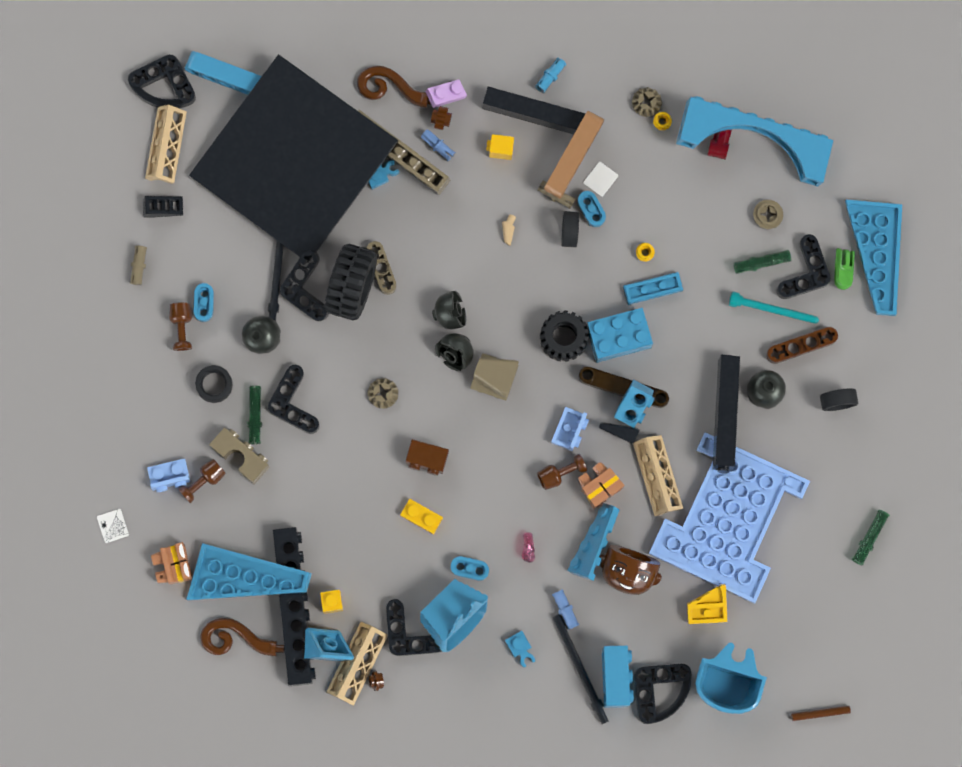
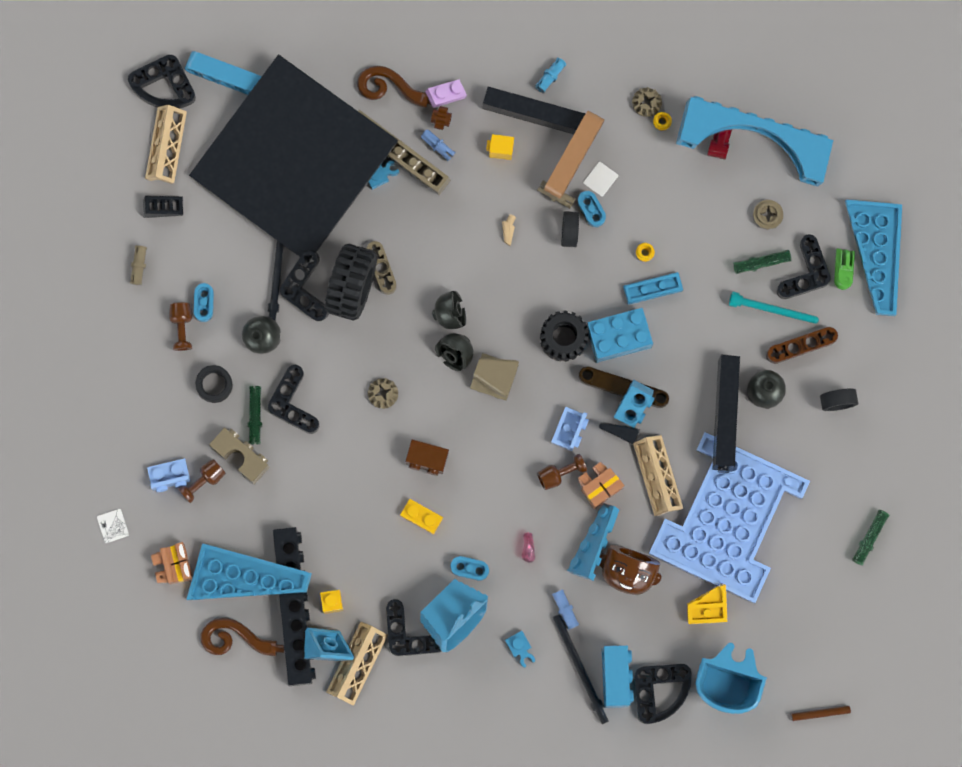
(376, 681): reddish brown plate -> none

